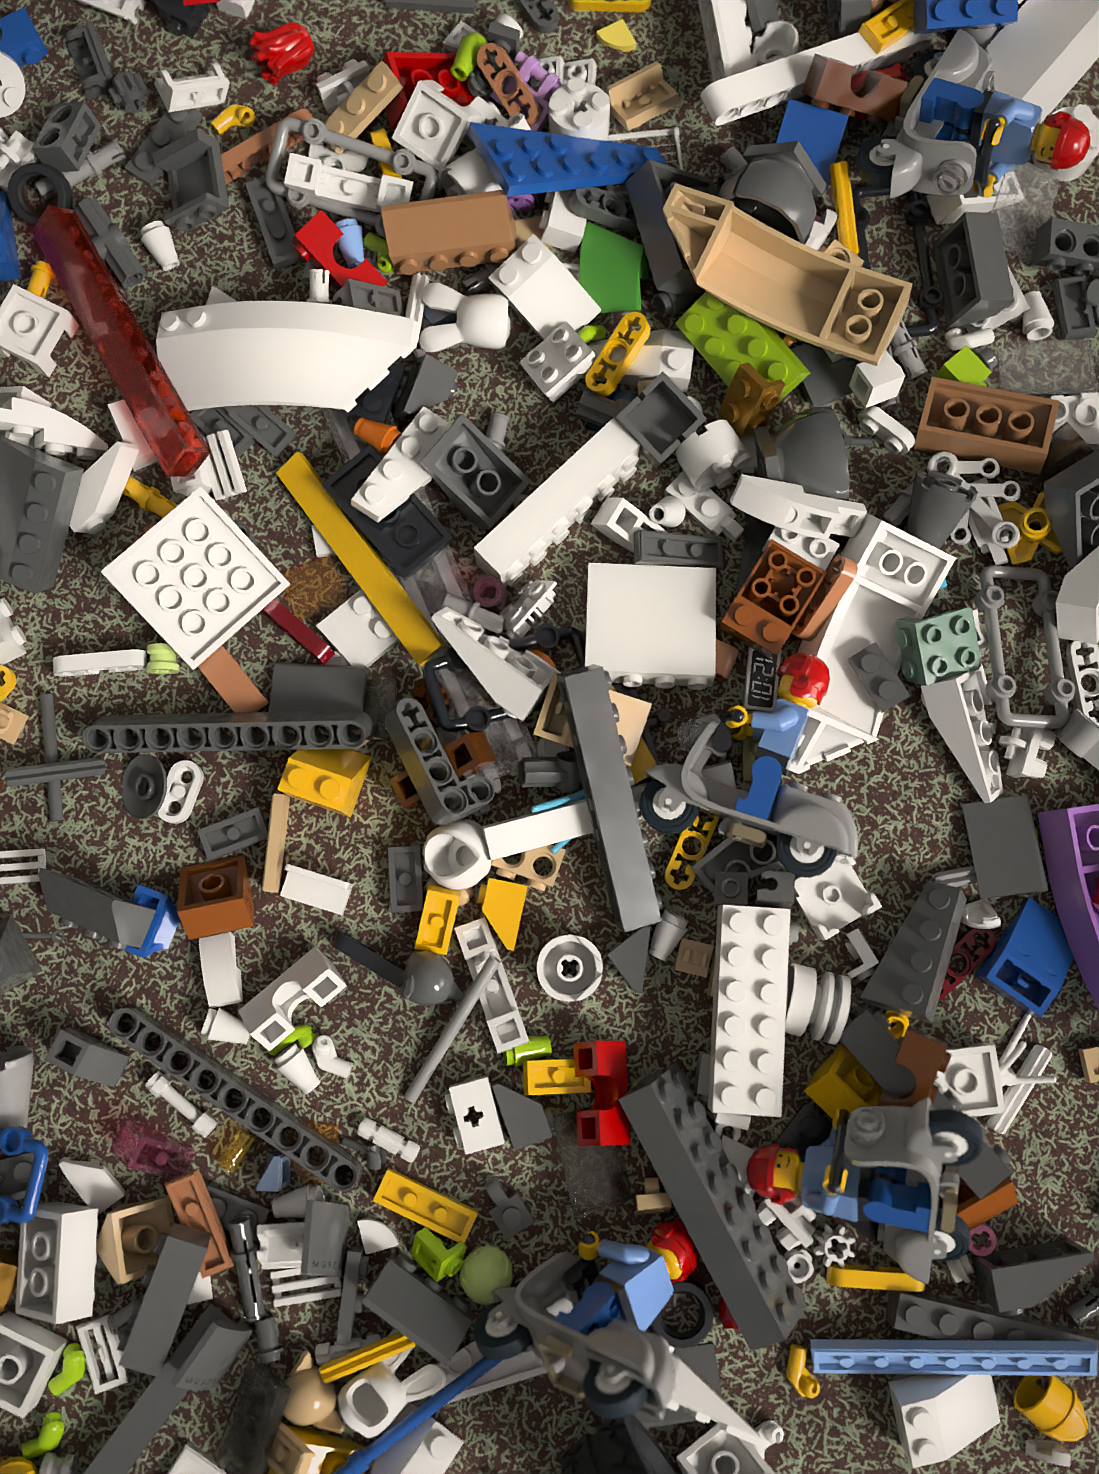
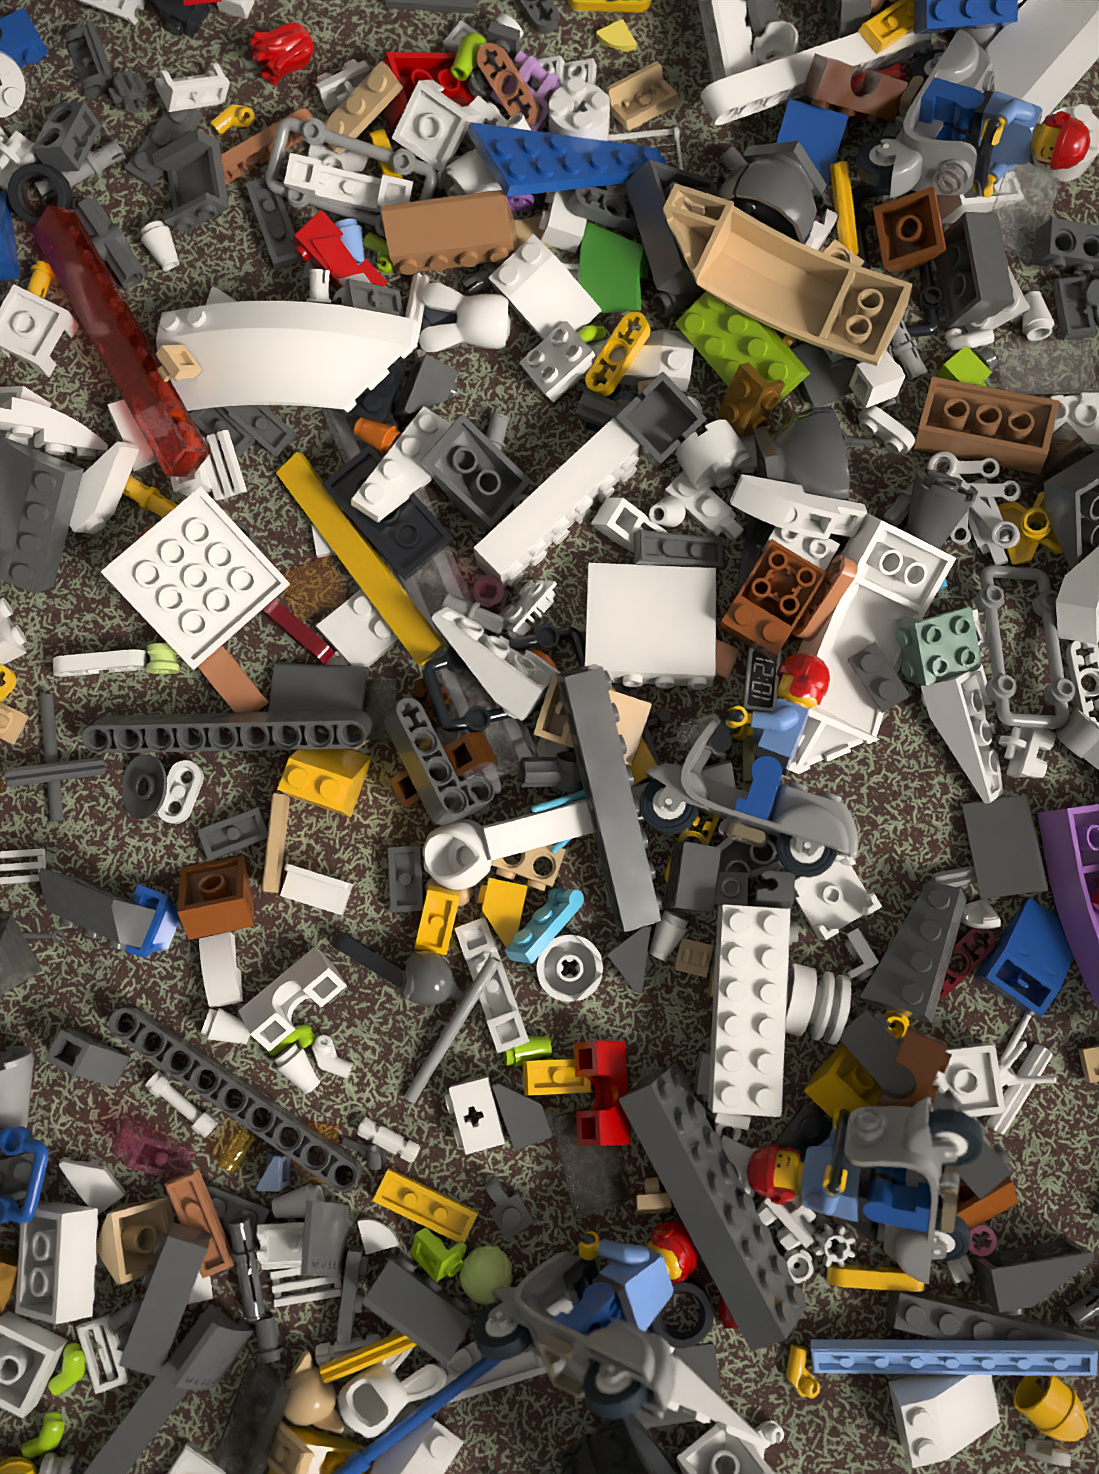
(177, 362): none -> tan tile
(339, 259): none -> red sticker
(545, 924): none -> medium azure plate
(692, 877): none -> dark grey panel
(909, 231): none -> dark orange slope

